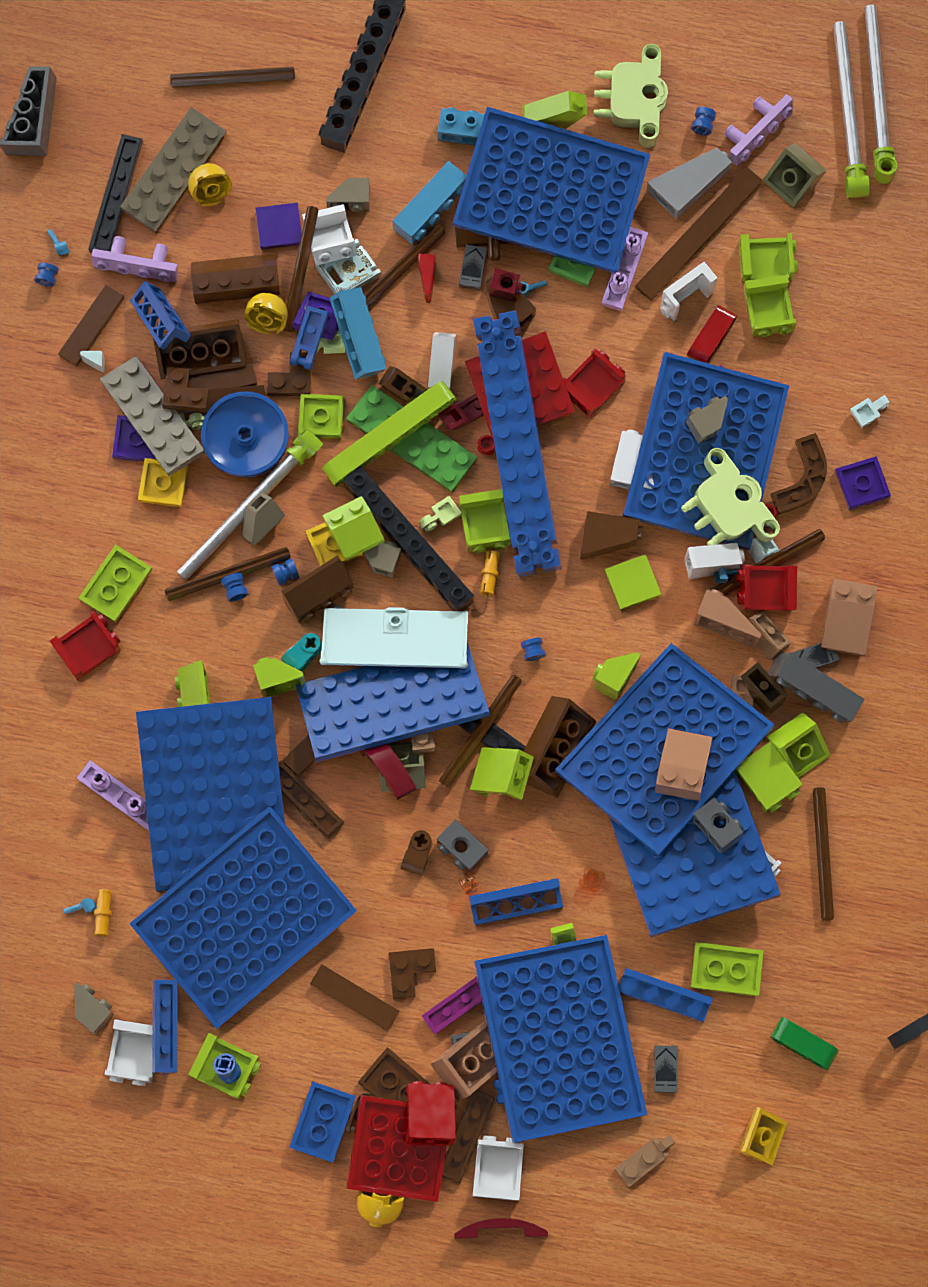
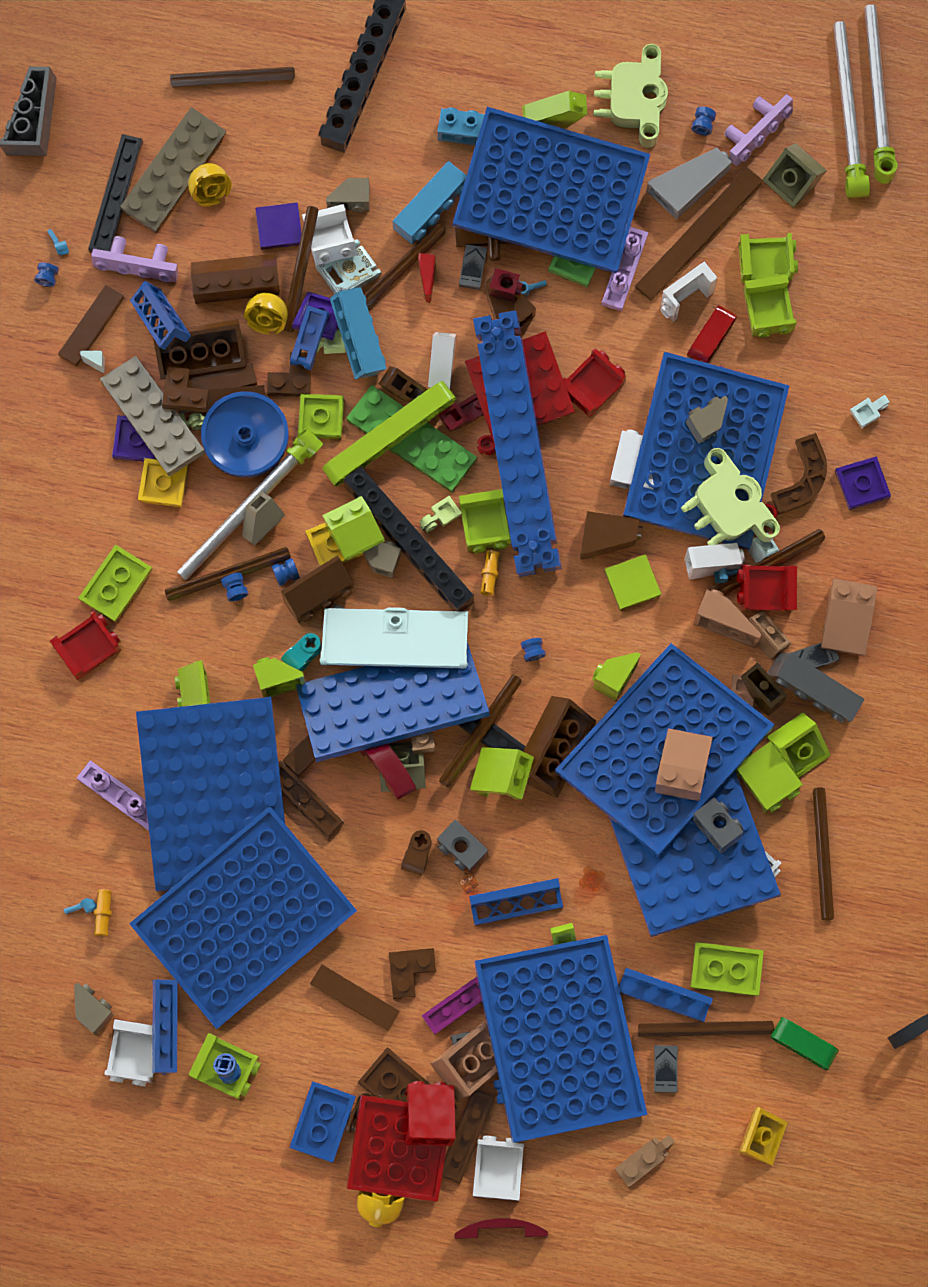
(705, 1028): none -> reddish brown axle

